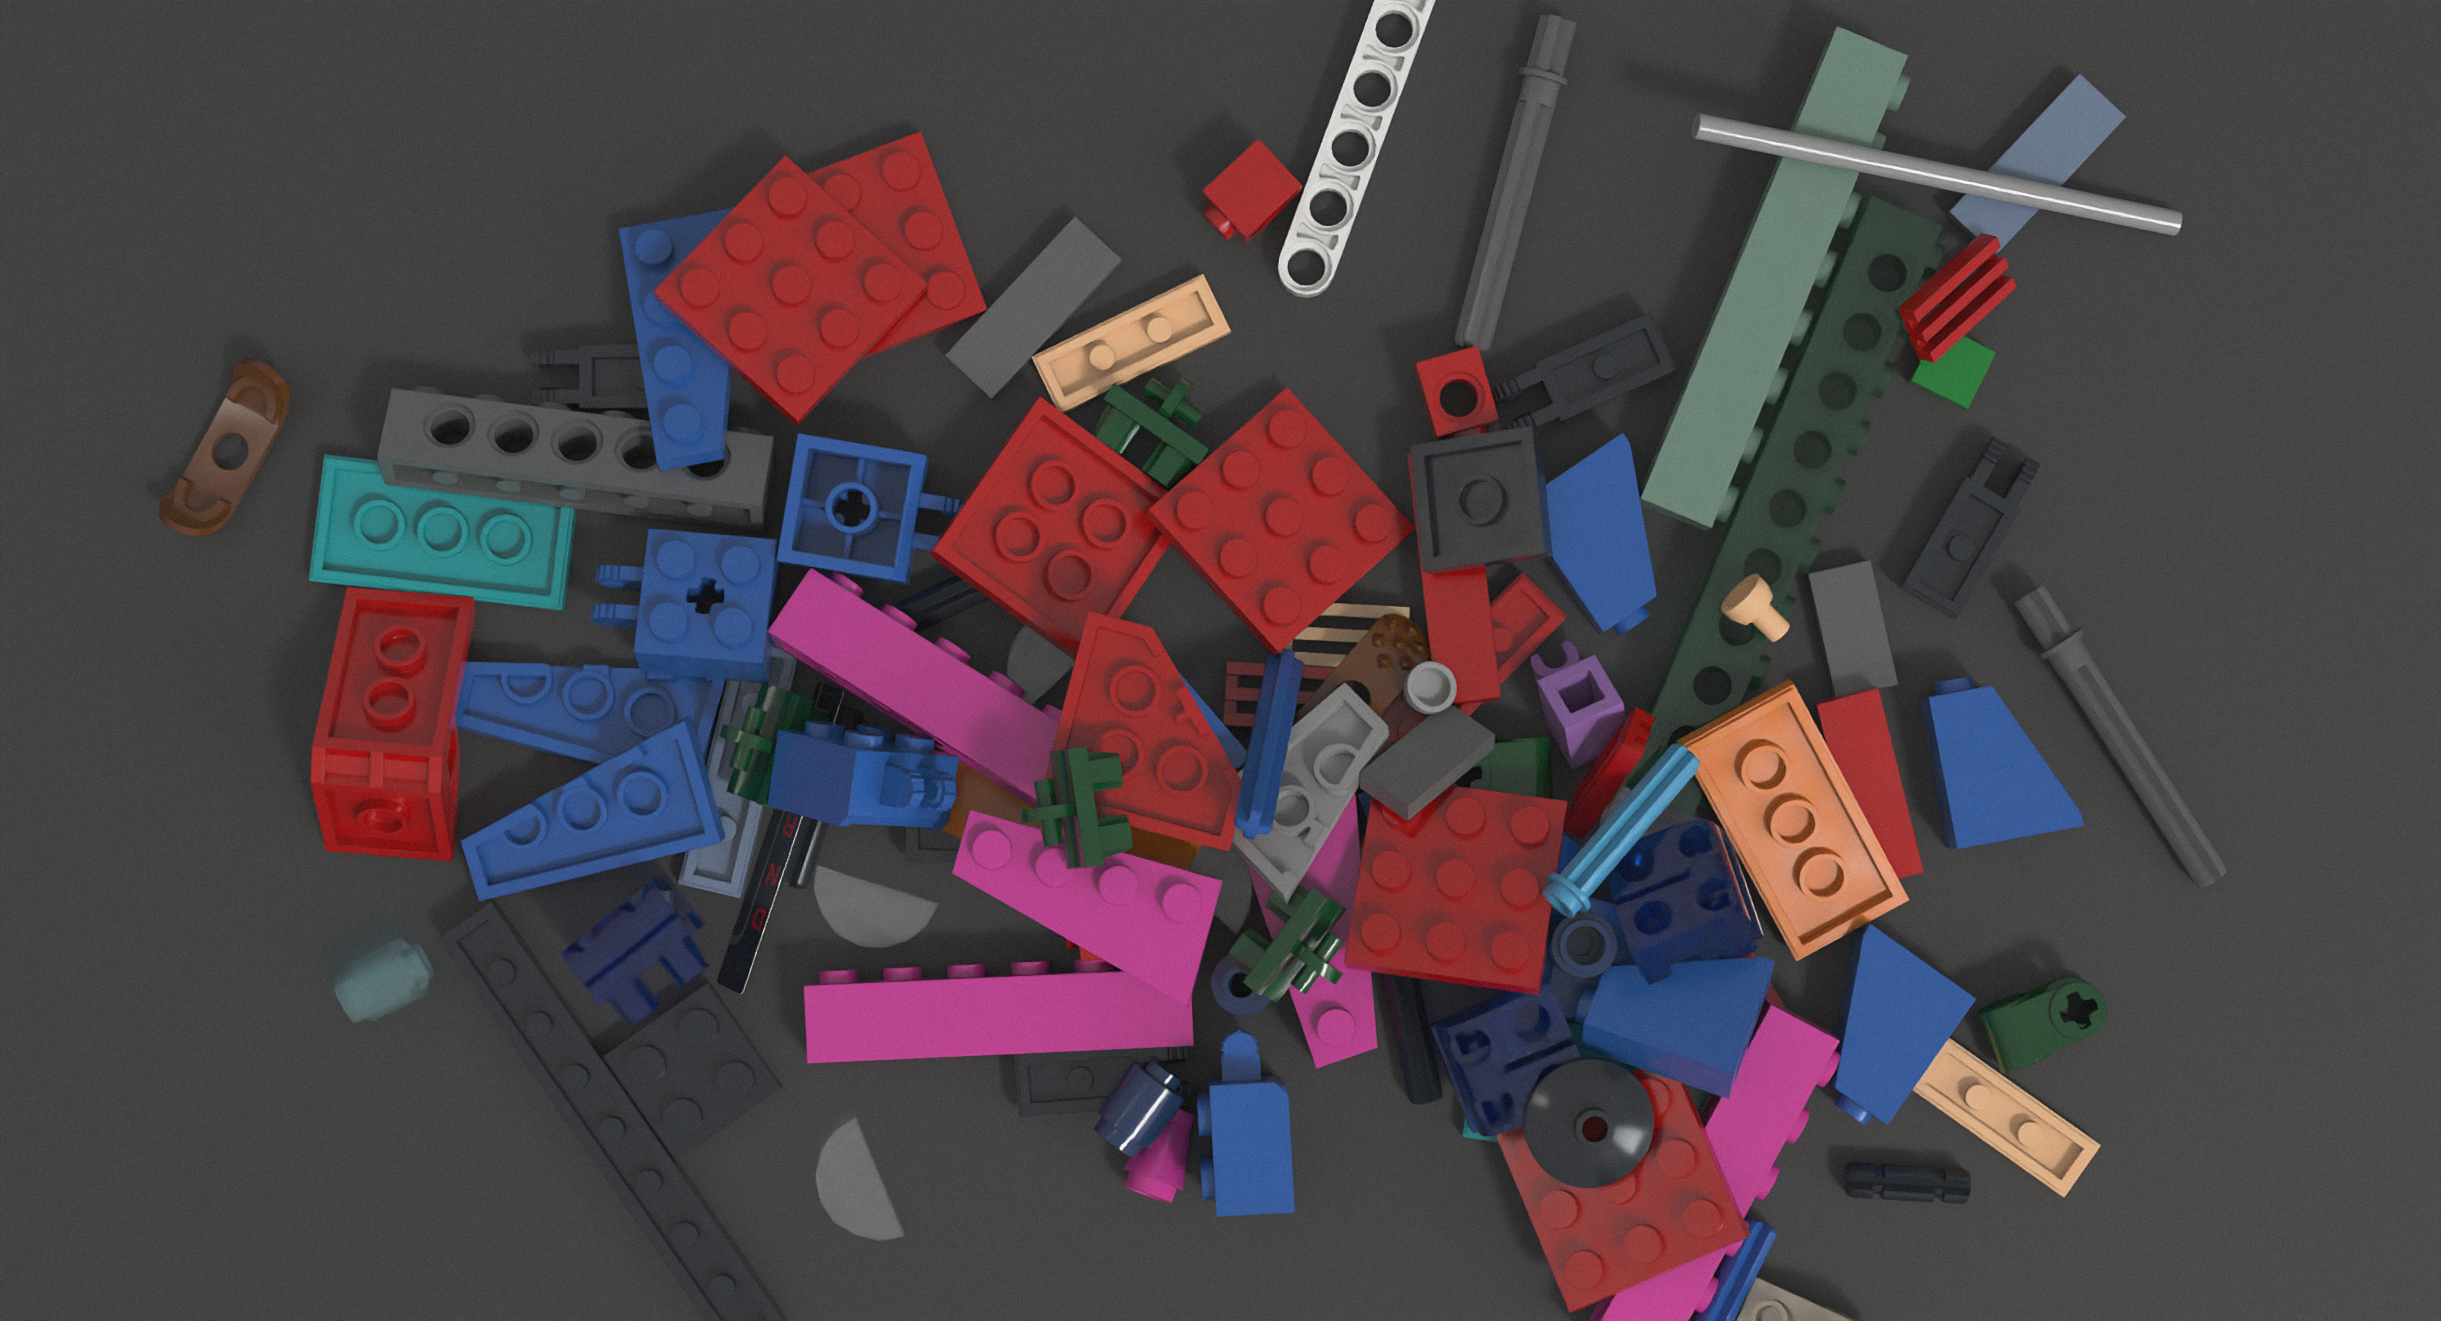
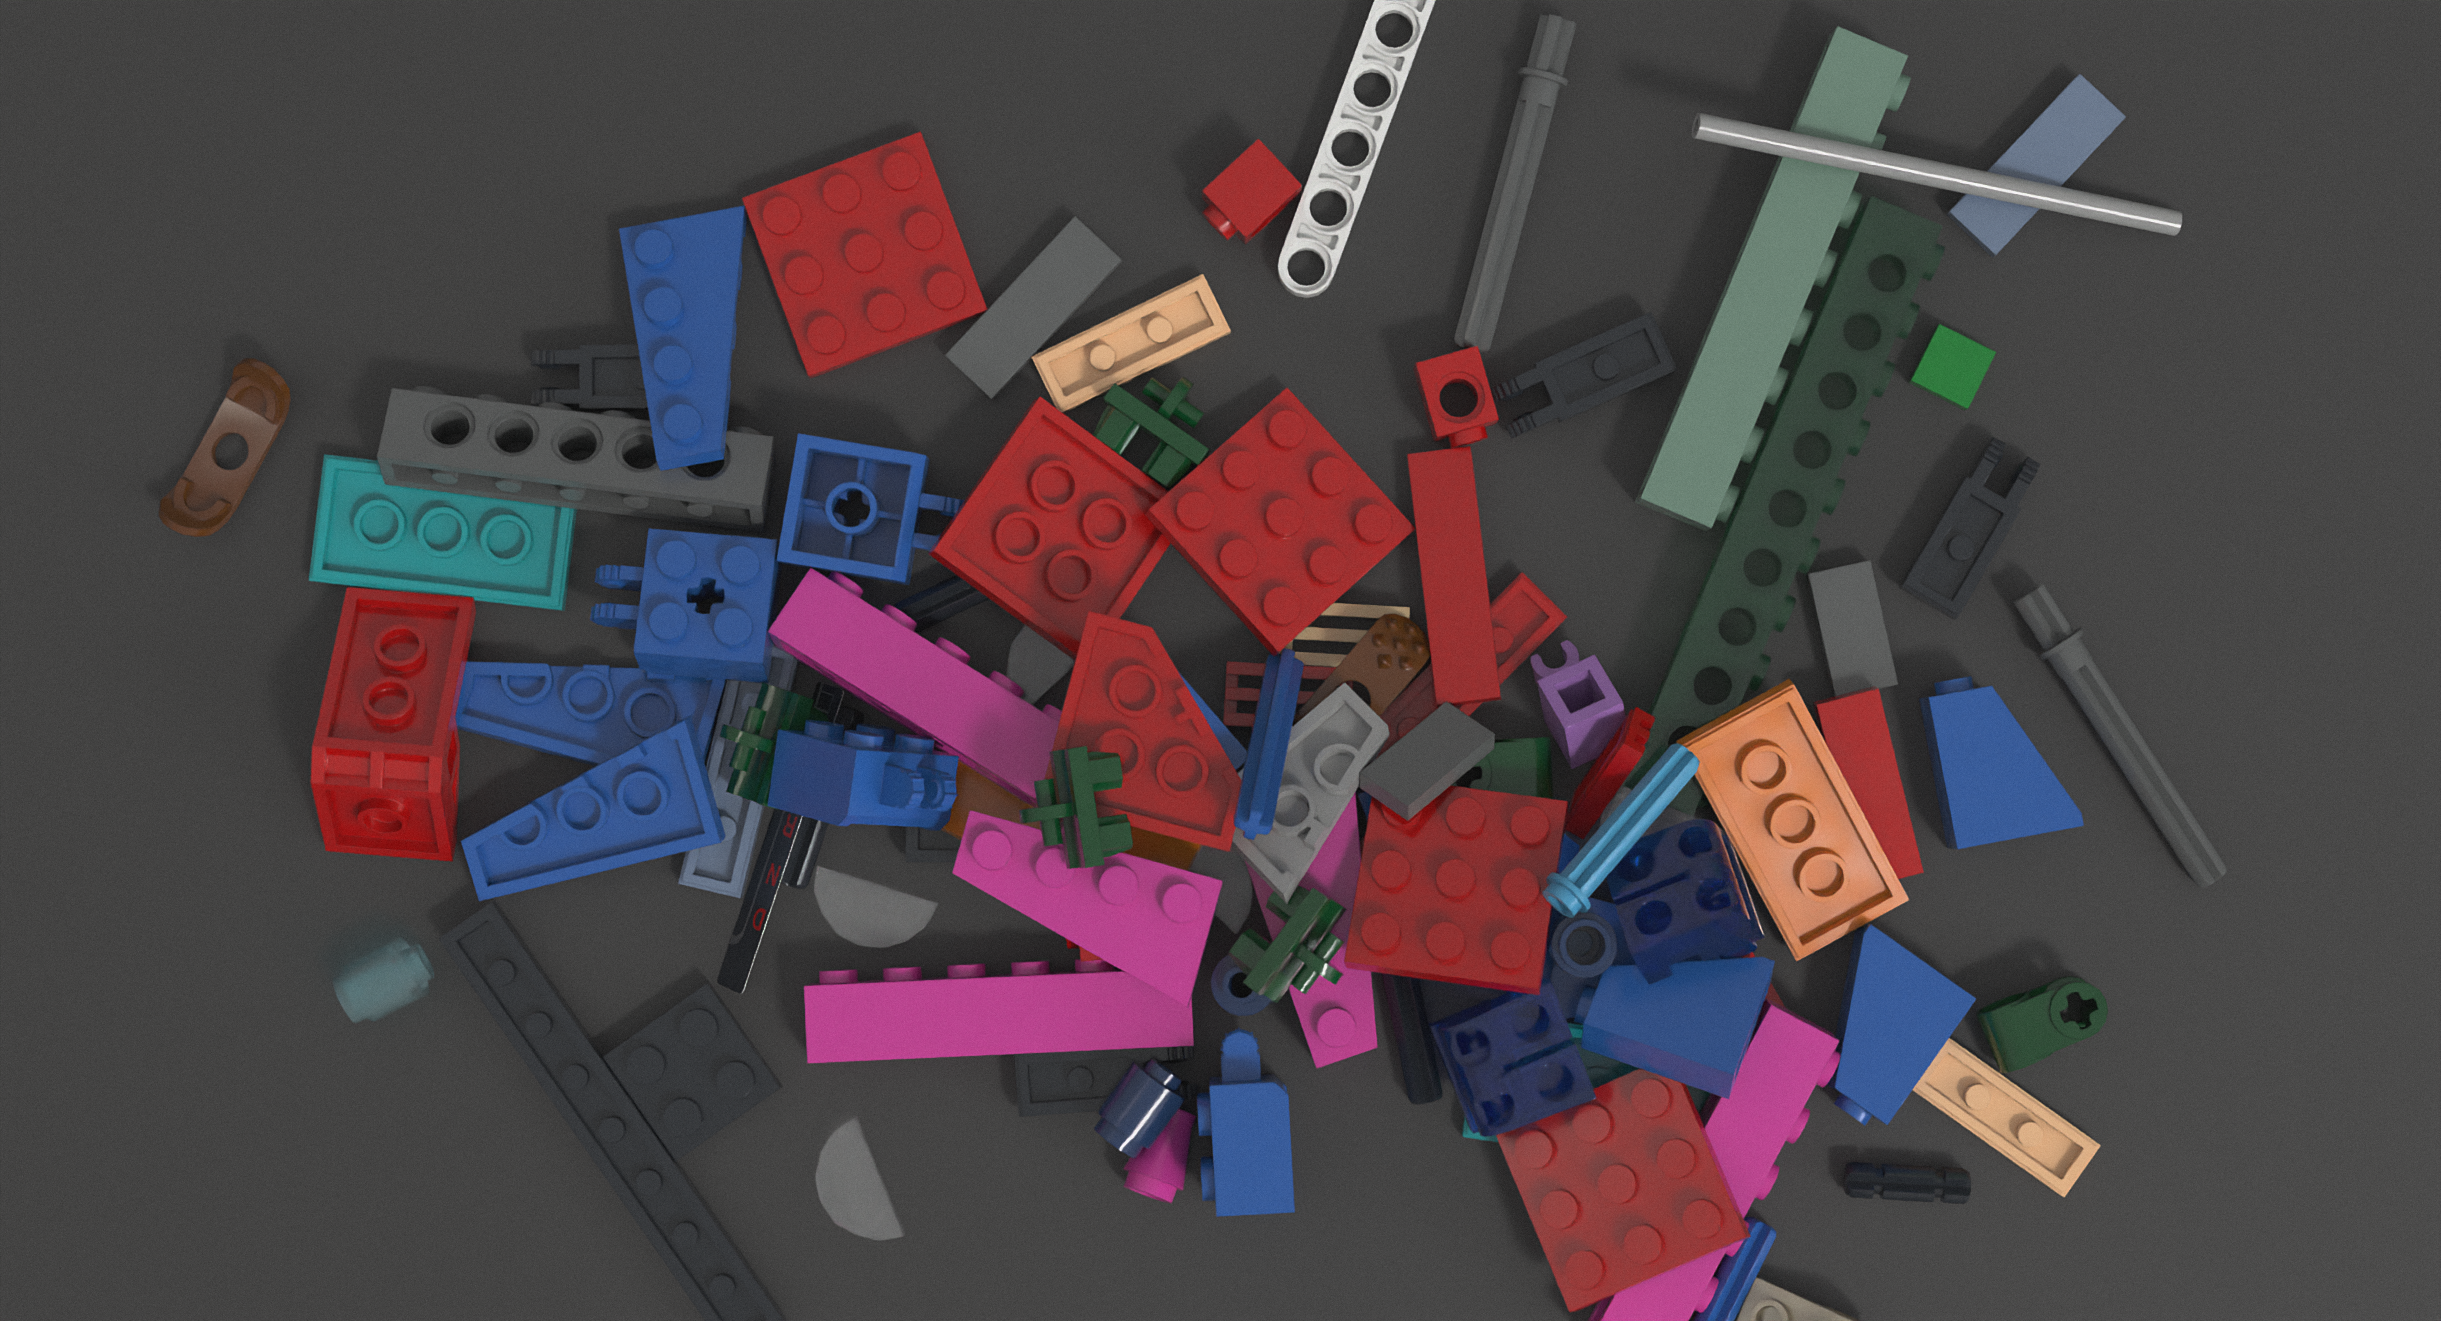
(630, 941): clear blue hips -> none
(790, 290): red plate -> none
(1429, 688): light grey piece -> none
(1481, 500): black plate -> none
(1567, 1100): black dish -> none
(1602, 538): blue slope -> none
(1751, 603): light nougat piece -> none
(1961, 306): red tile -> none

